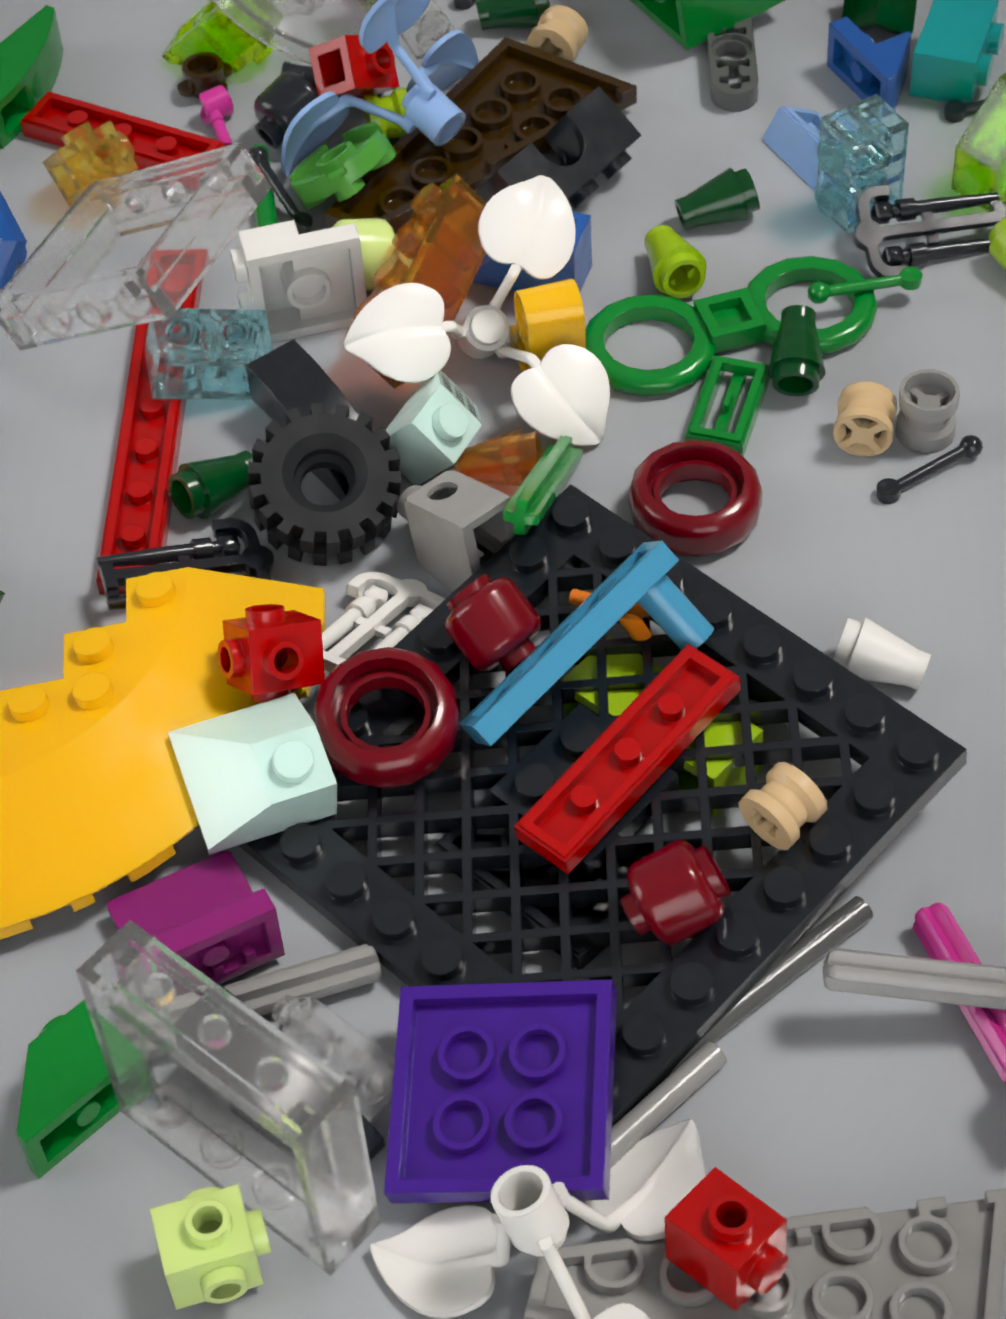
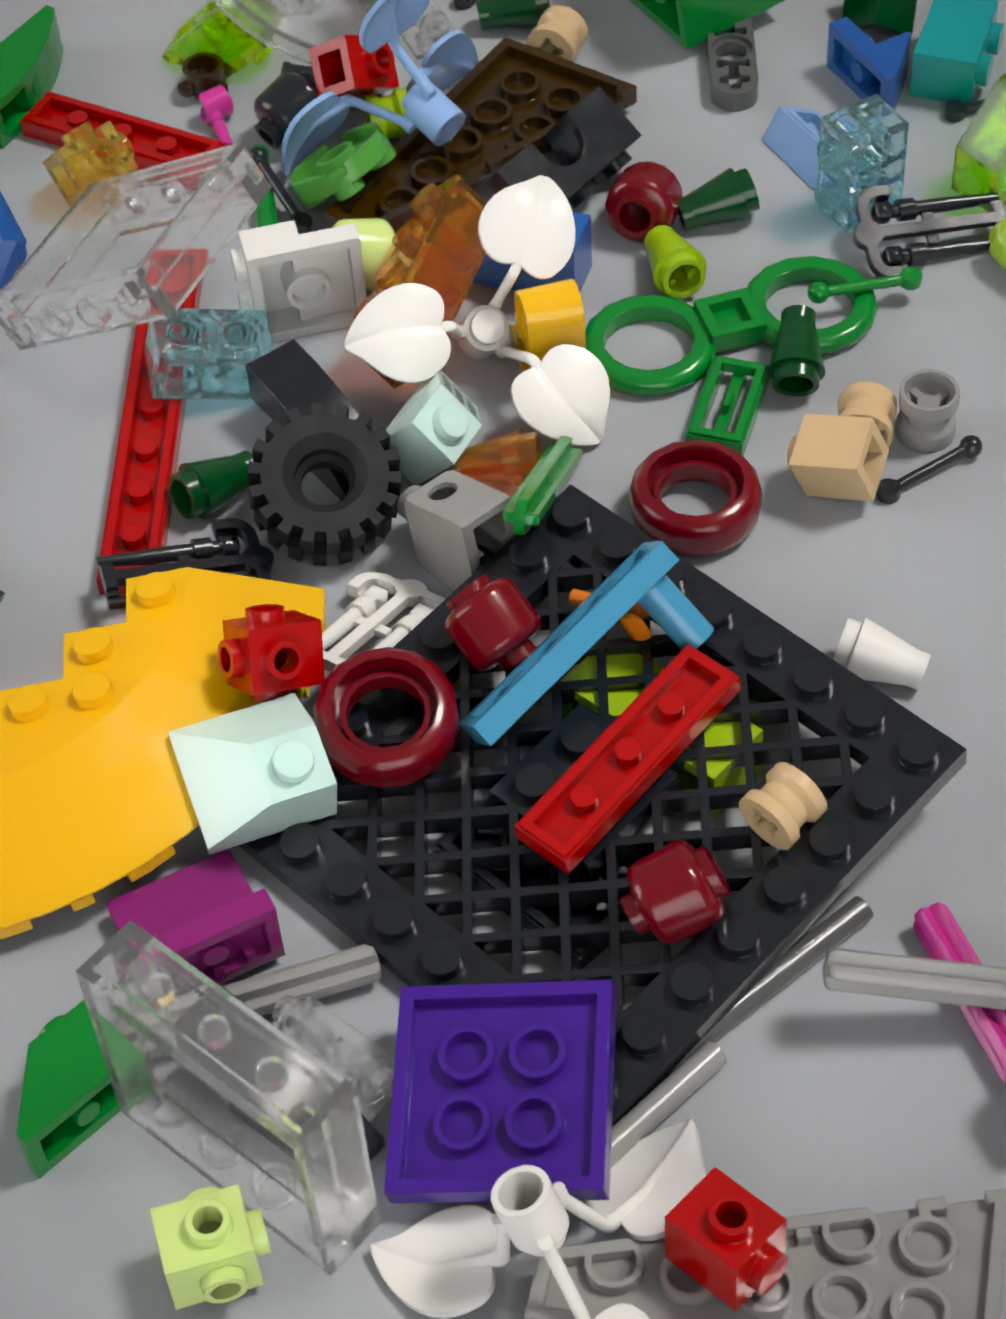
(643, 199): none -> dark red head
(838, 456): none -> tan brick

